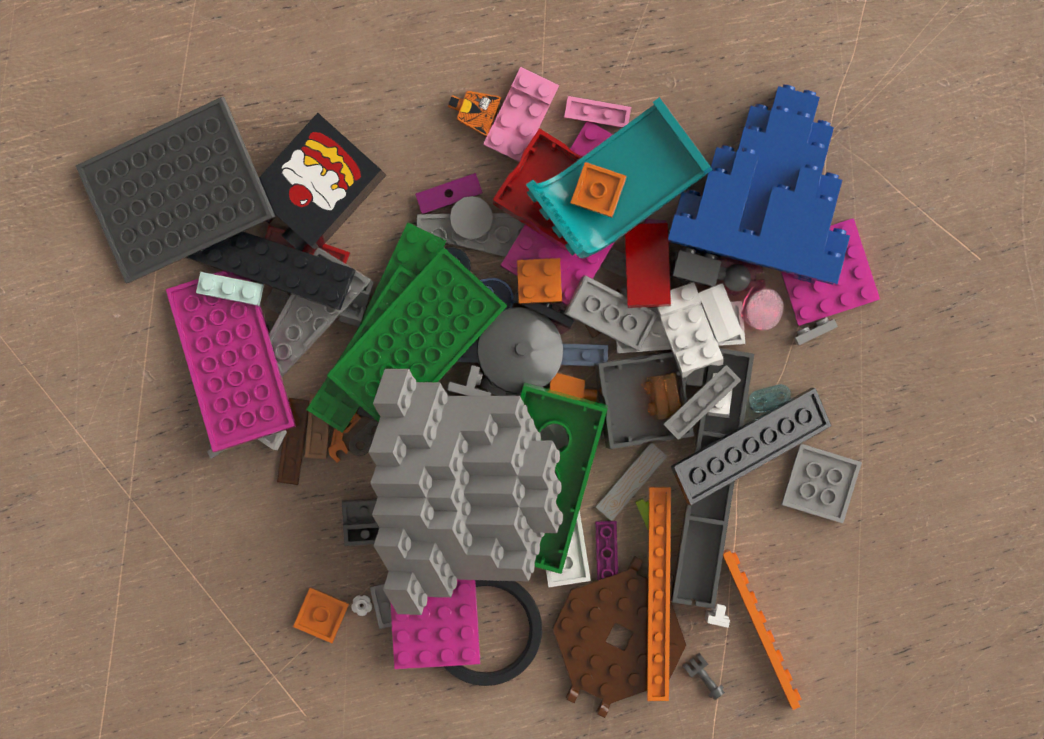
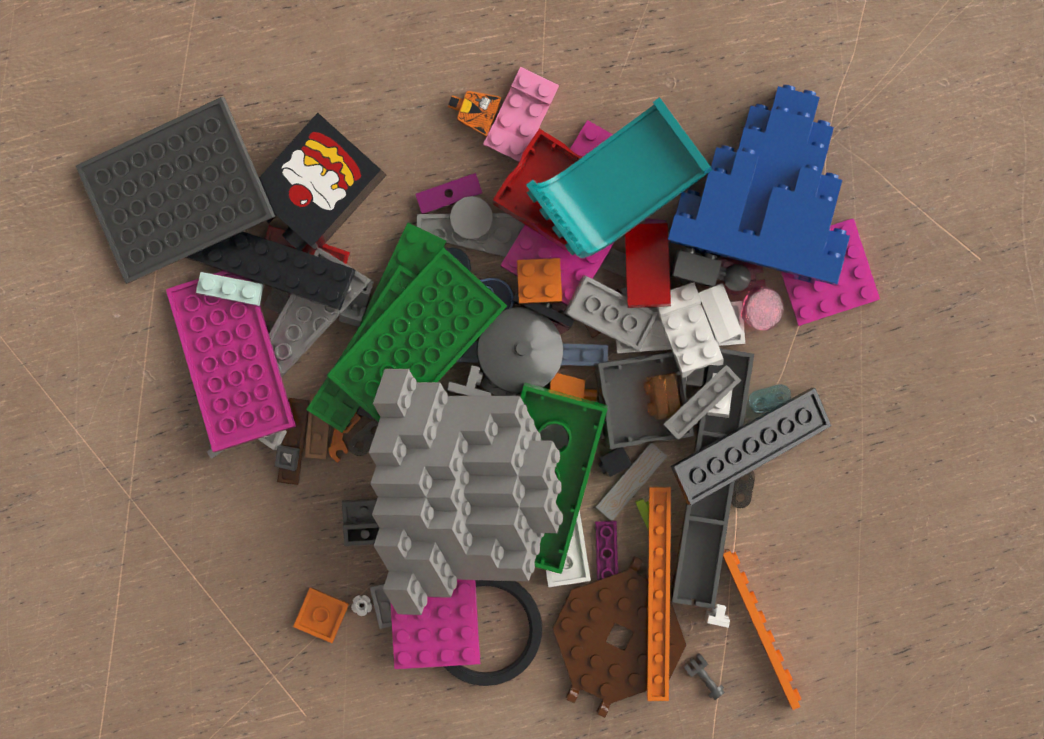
(287, 457): none -> dark grey tile
(597, 112): bright pink plate -> none
(598, 189): orange plate -> none
(614, 462): none -> black brick
(744, 488): none -> clear smoke plate
(821, 483): light grey plate -> none
(822, 327): light grey plate -> none

